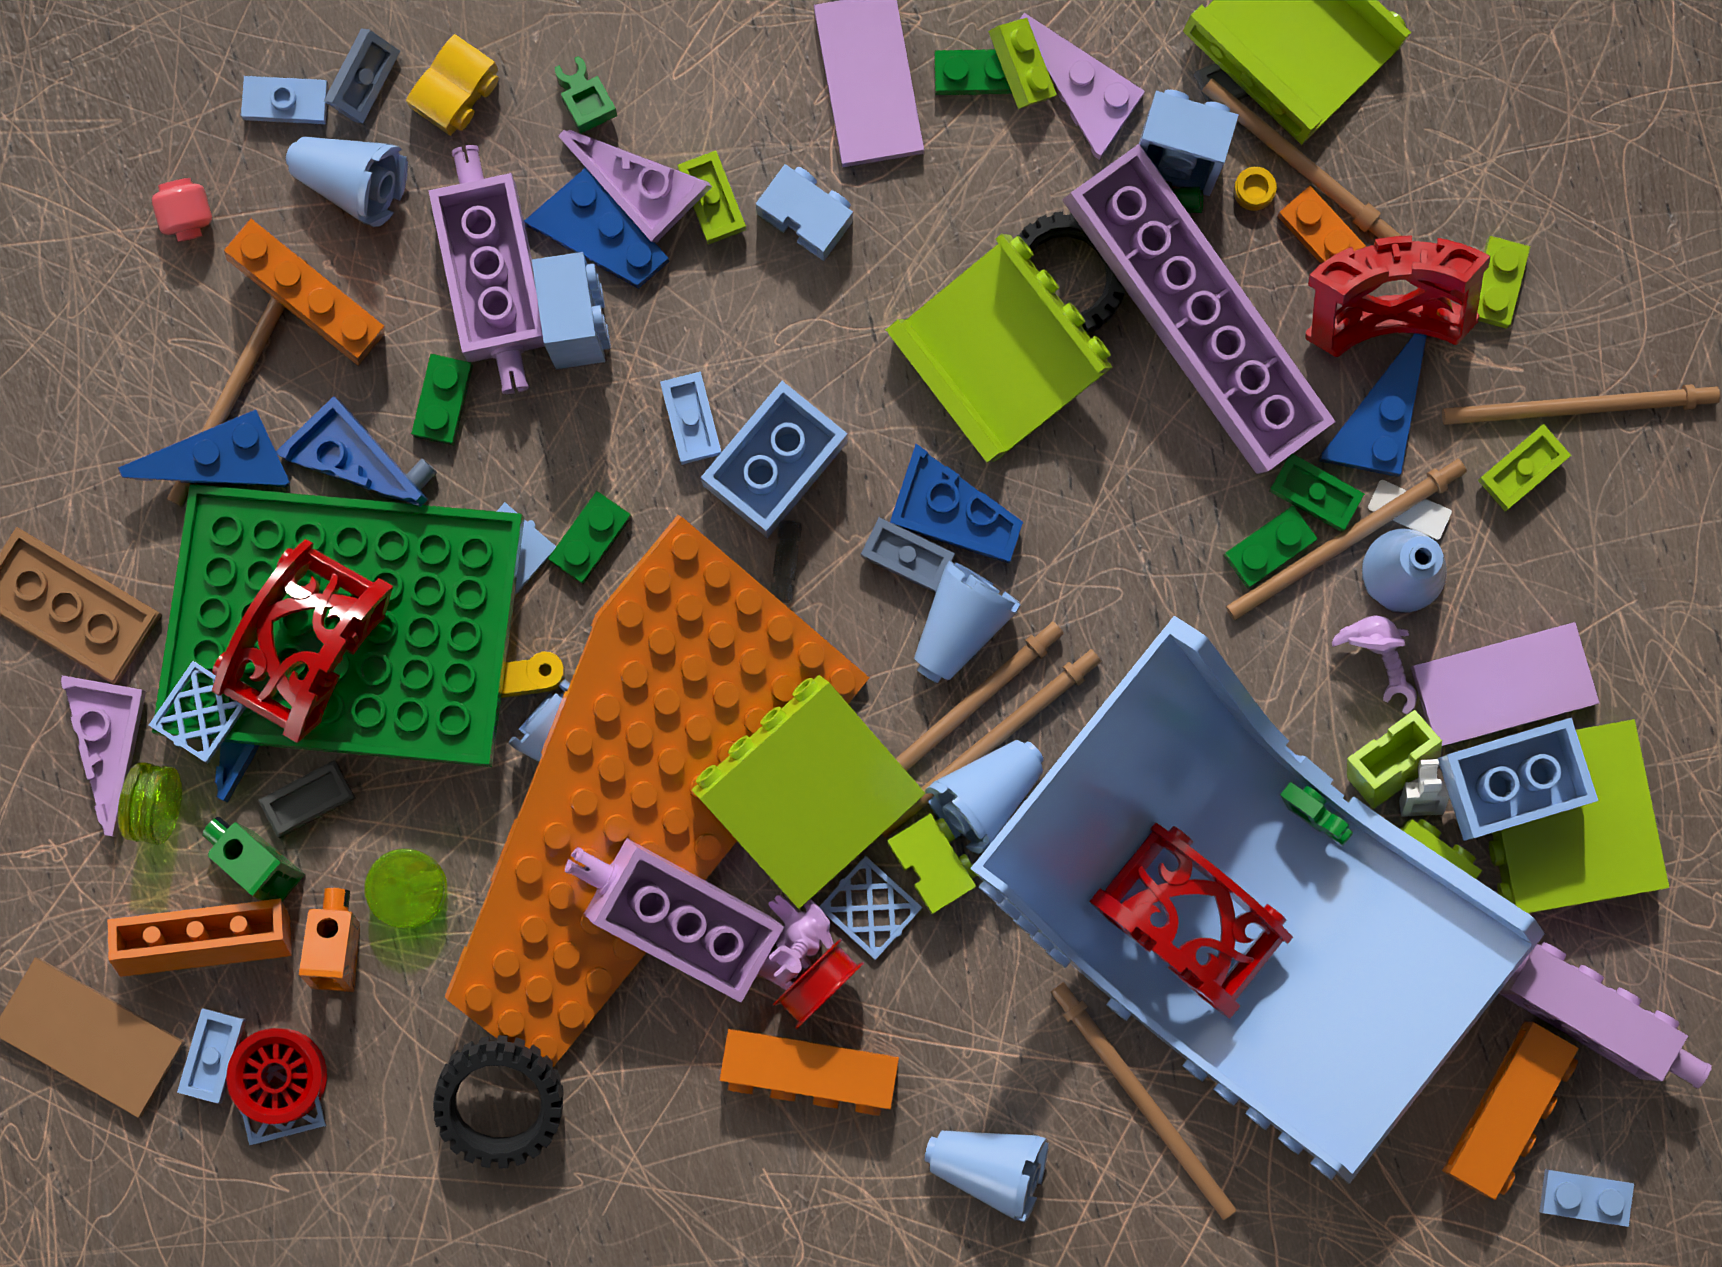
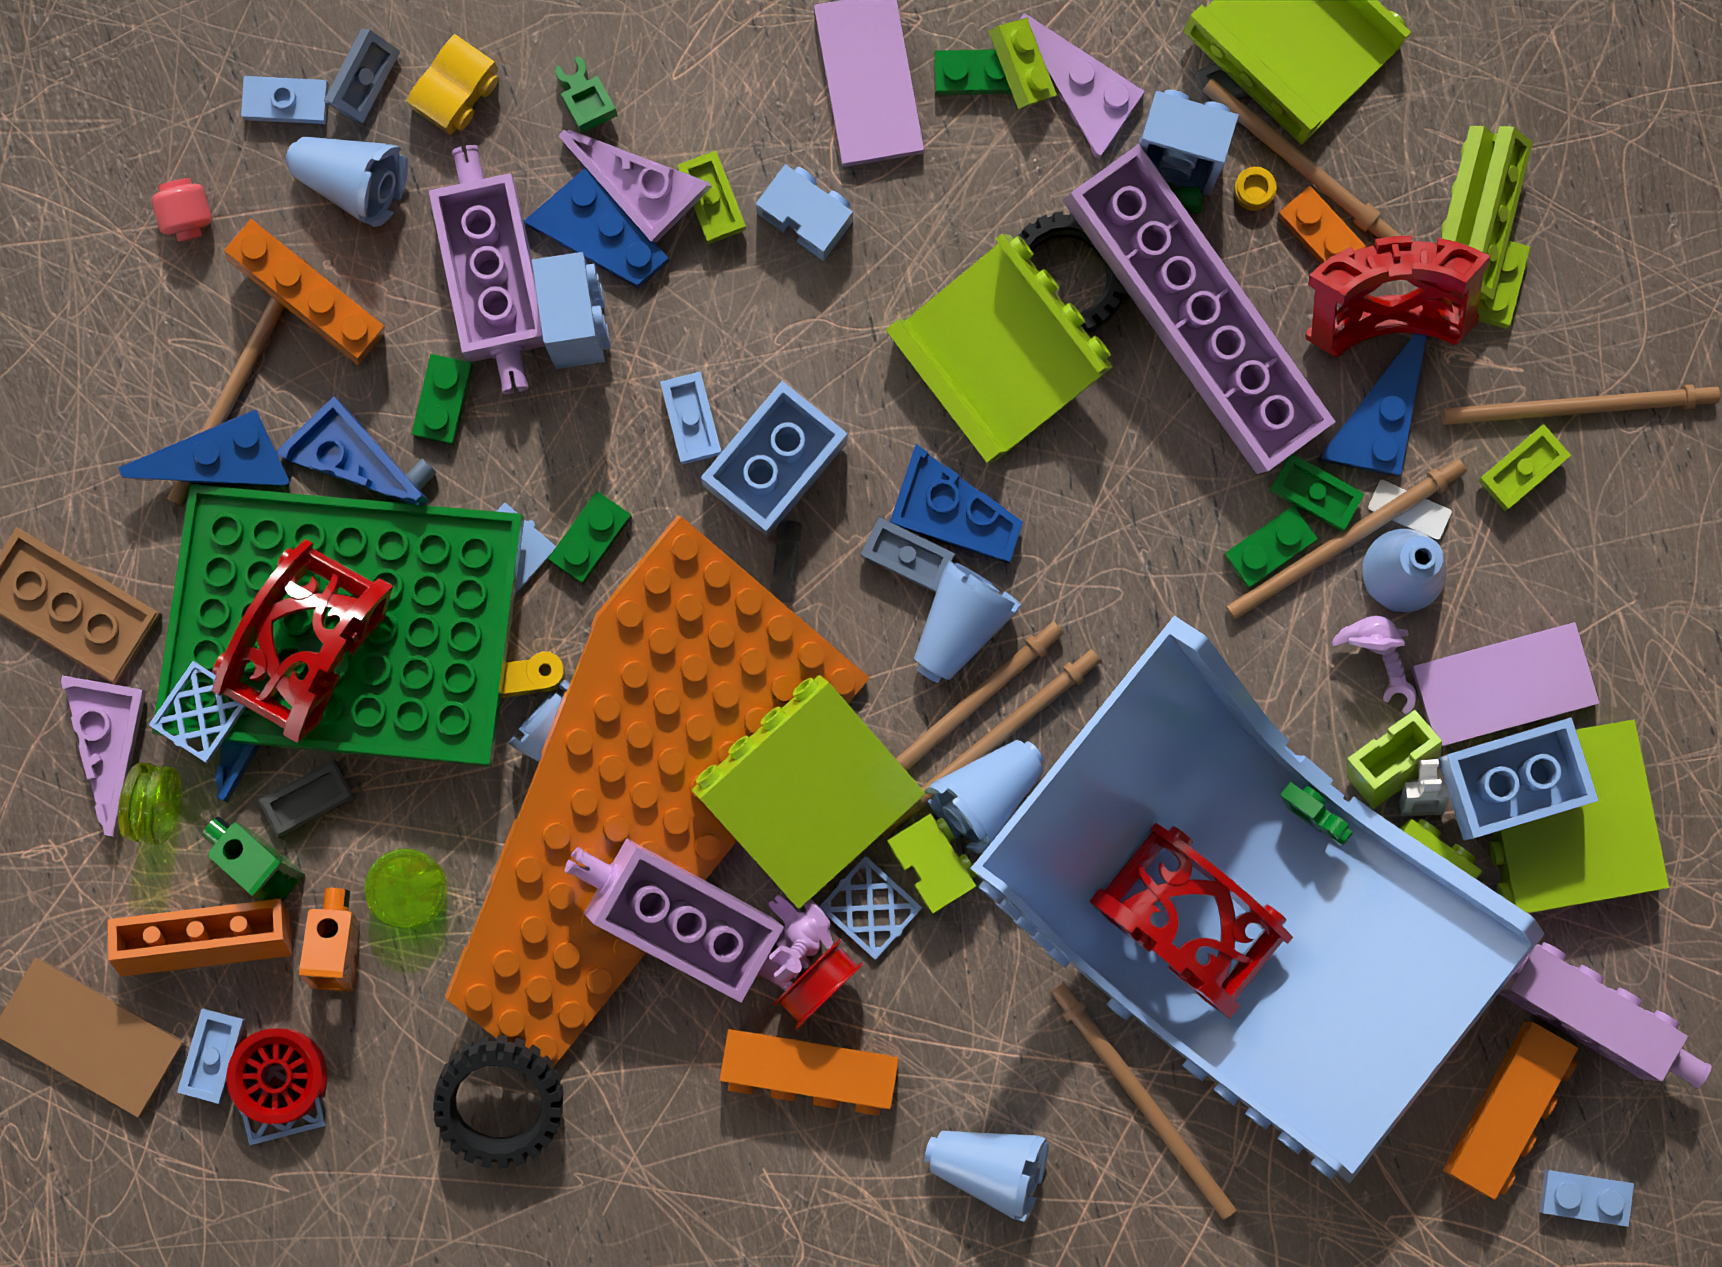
(1487, 195): none -> lime brick

